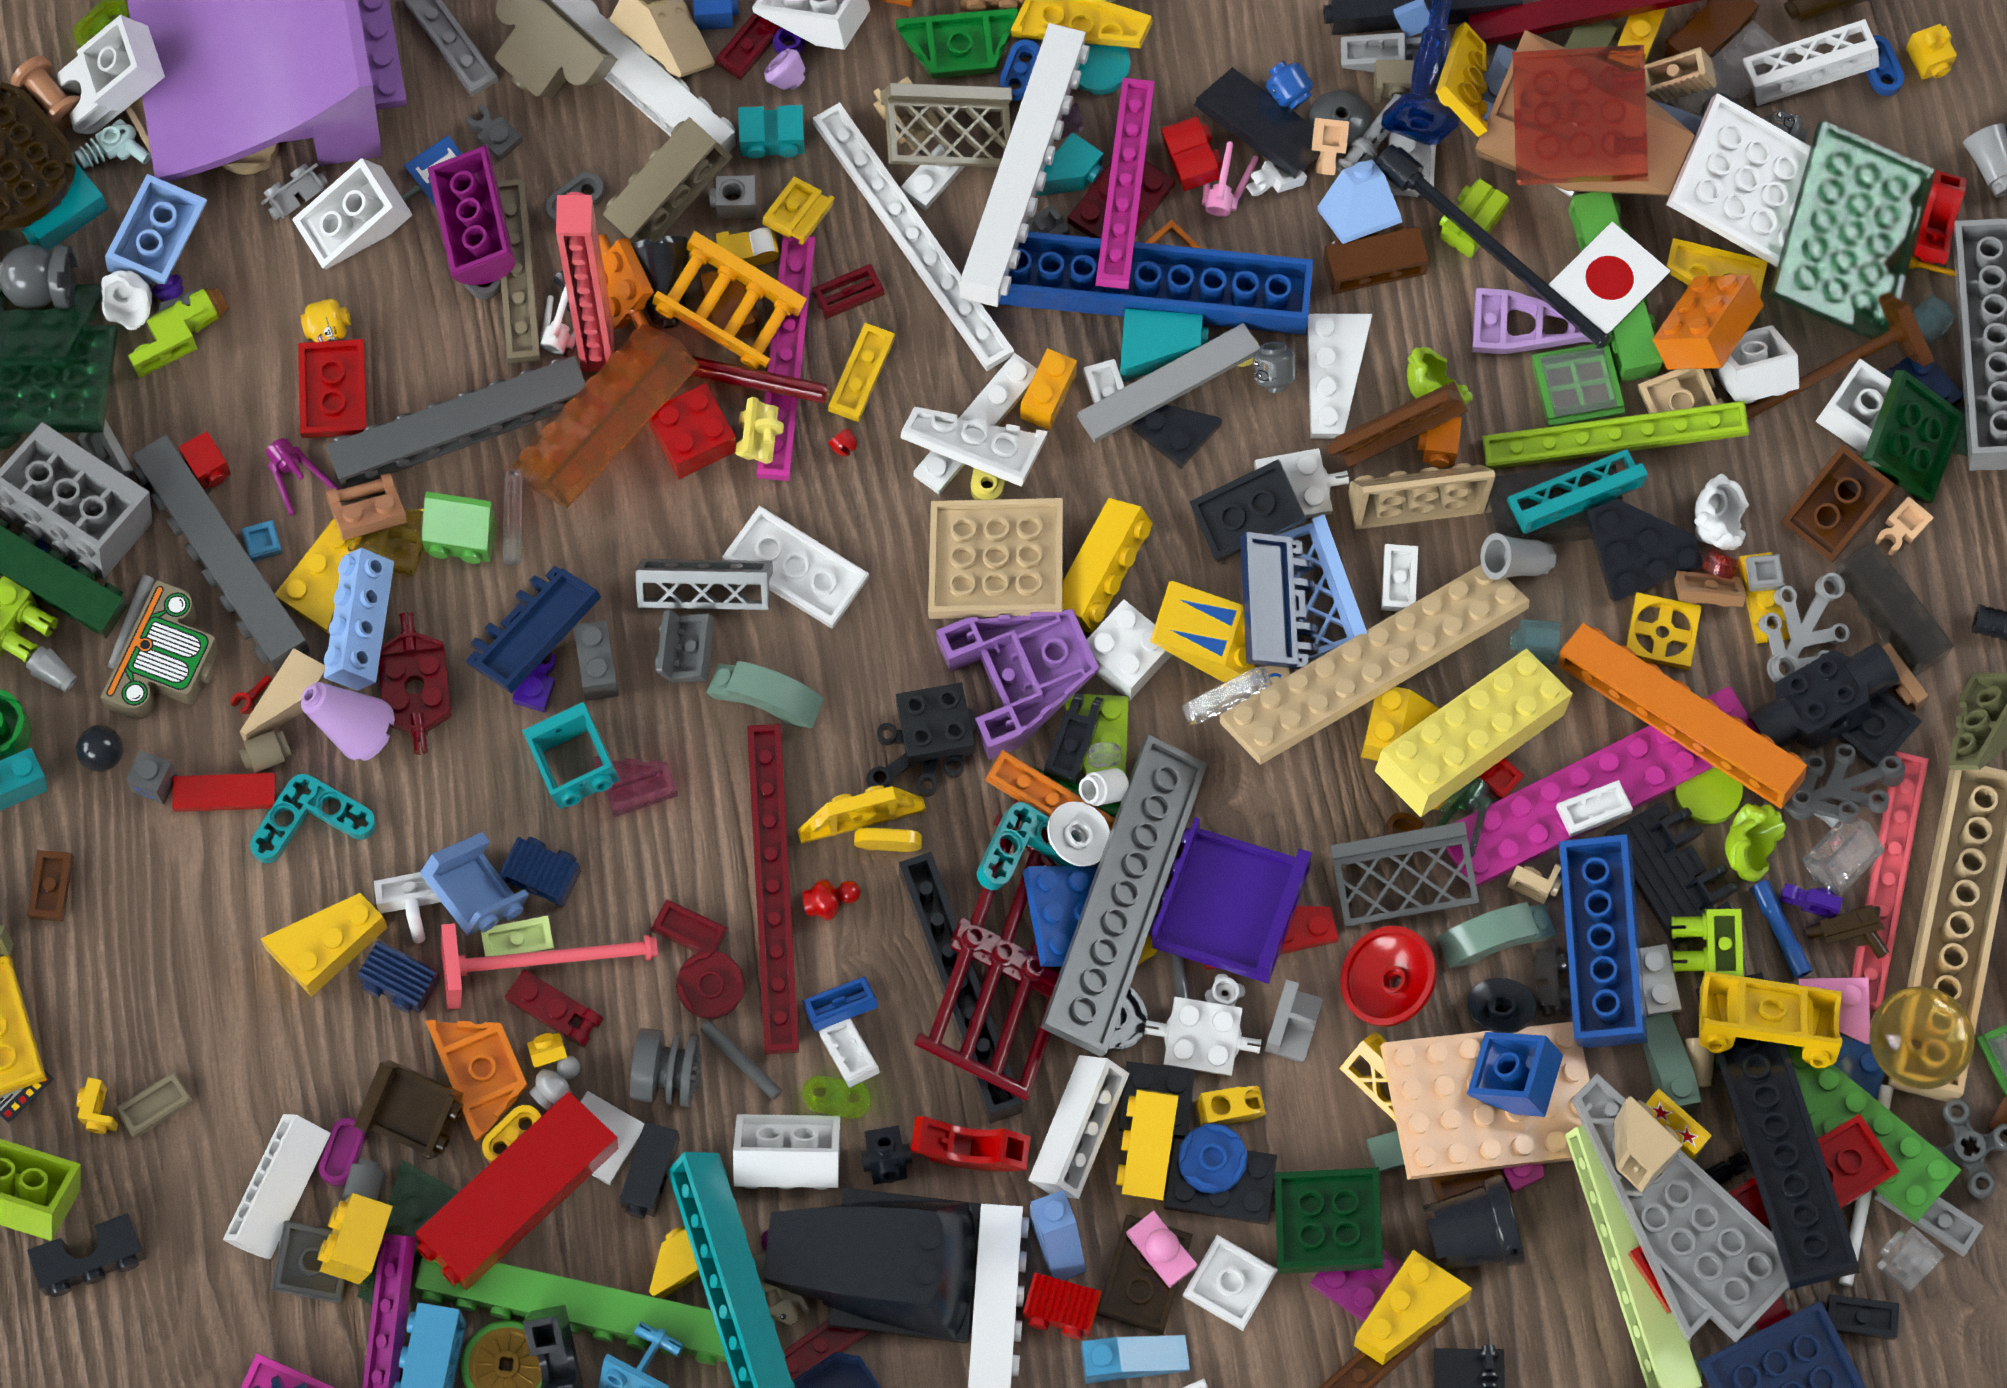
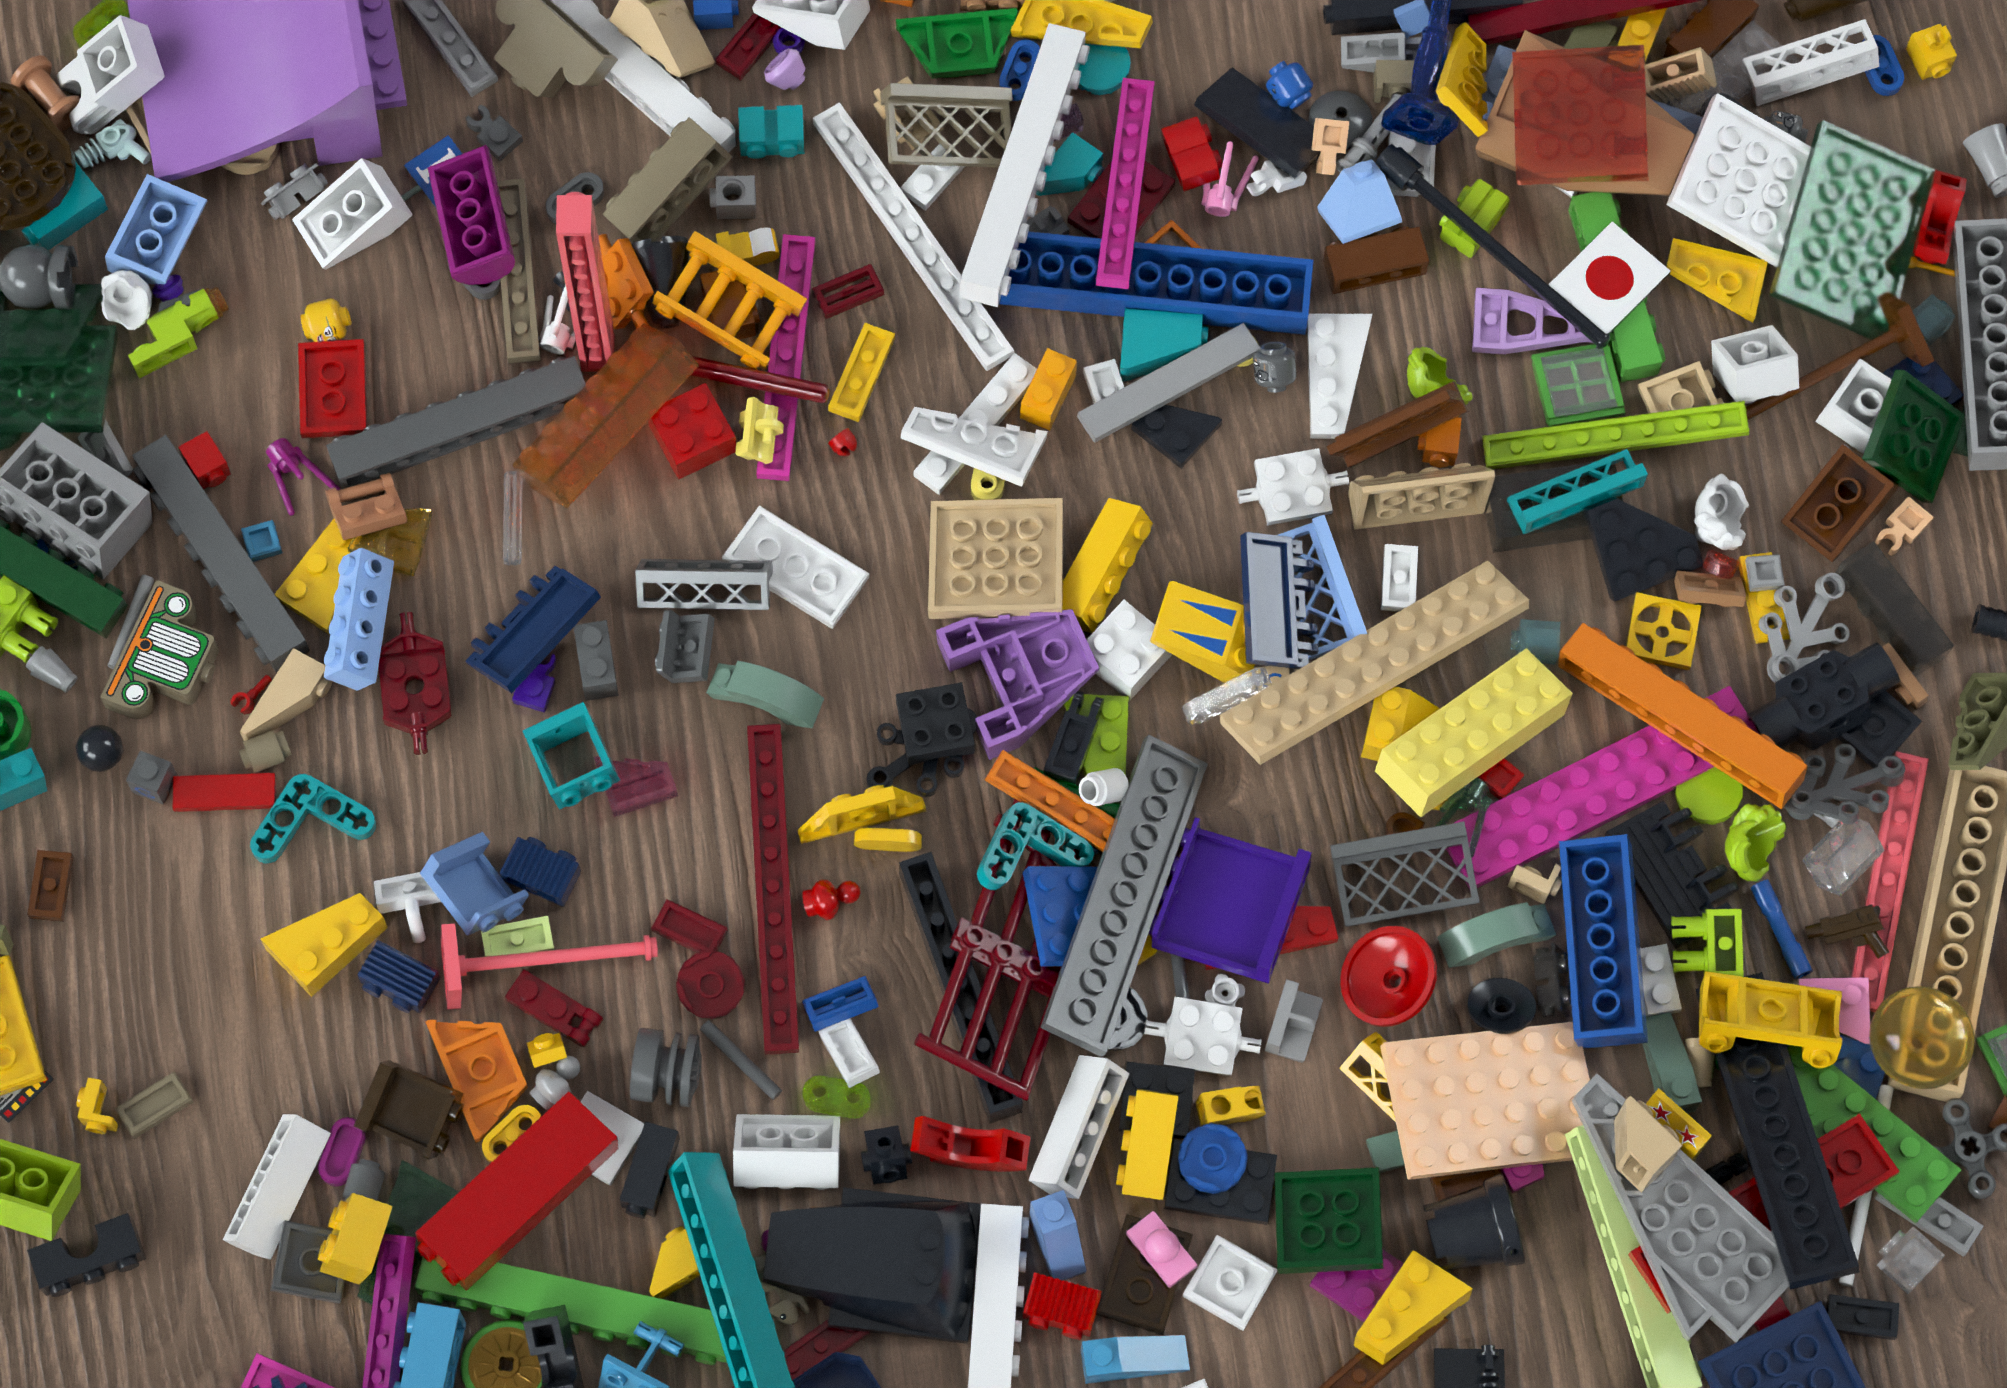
(349, 719): lavender cone -> none
(458, 527): slope -> none
(797, 210): yellow plate -> none
(1086, 825): white dish -> none
(1104, 755): clear tile -> none
(1253, 503): black plate -> none
(1511, 557): light grey plant -> none
(1516, 1072): blue slope -> none
(1594, 808): white plate -> none
(1708, 322): orange brick -> none
(1815, 901): dark purple plate -> none

